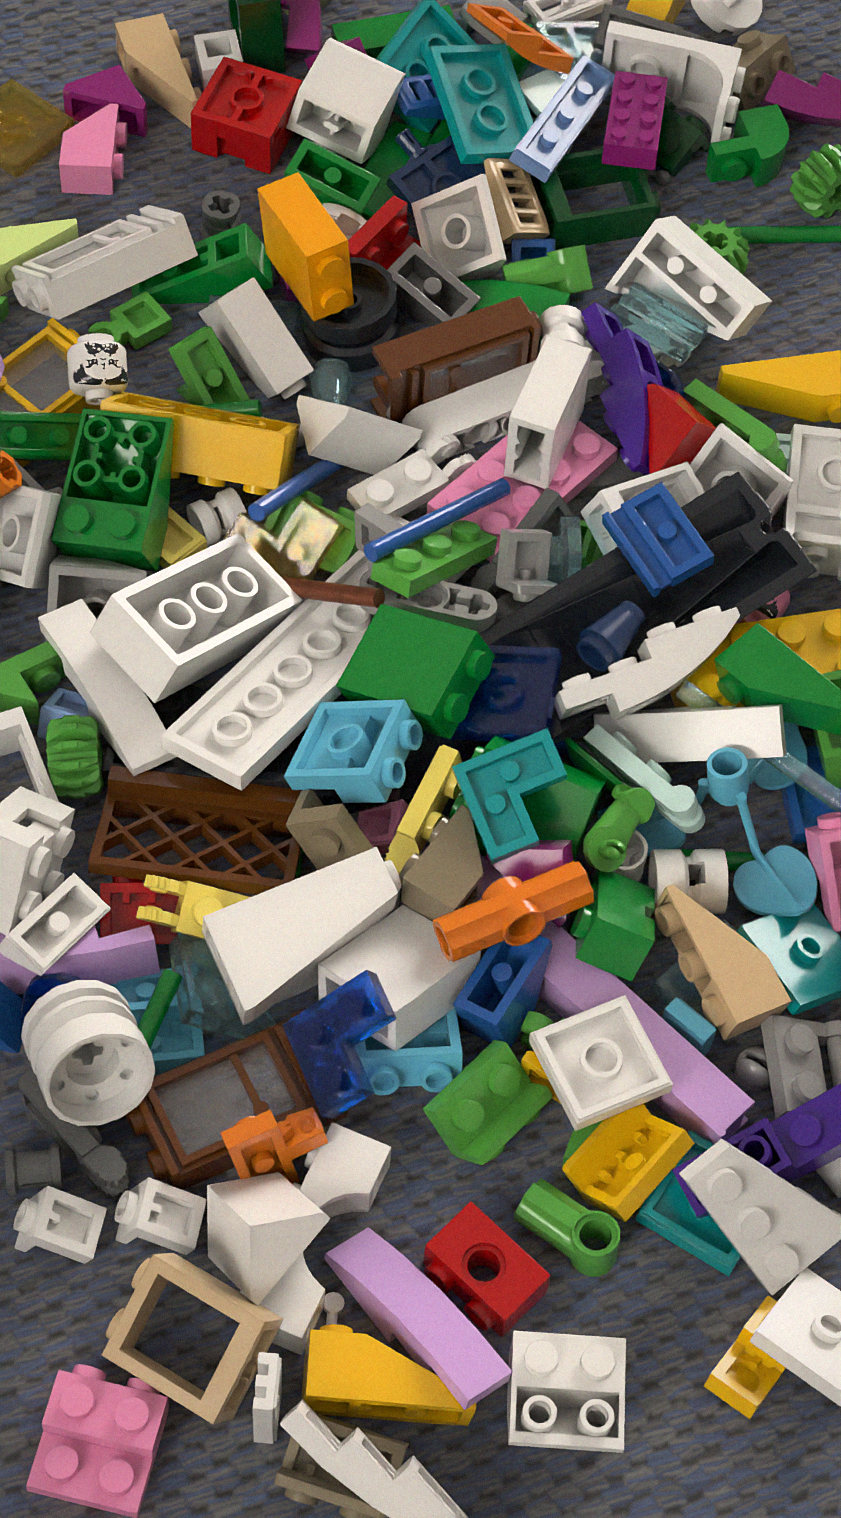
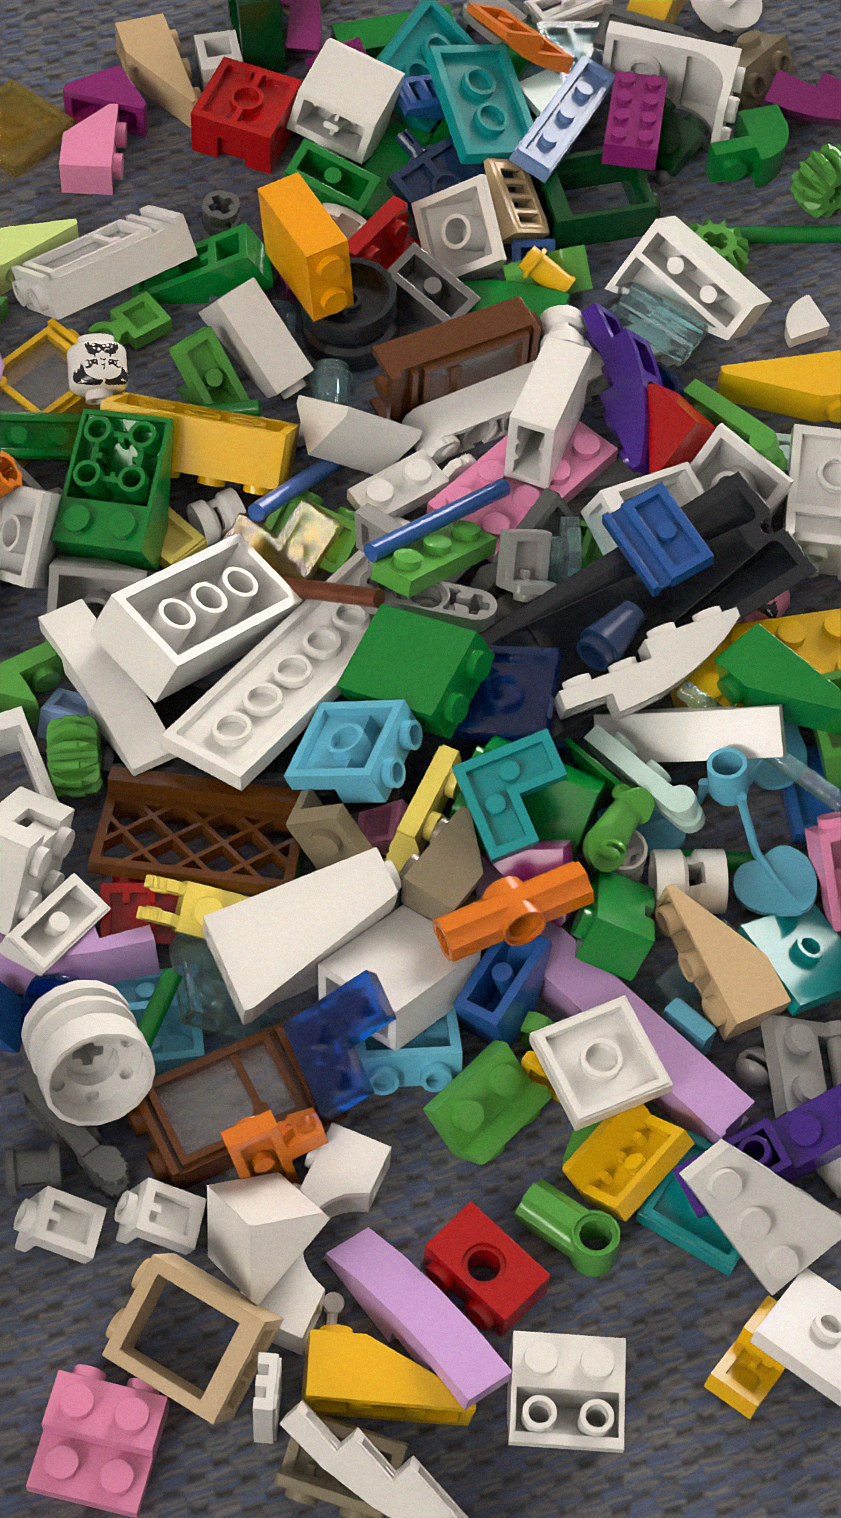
(545, 270): none -> yellow pin
(804, 322): none -> white tile

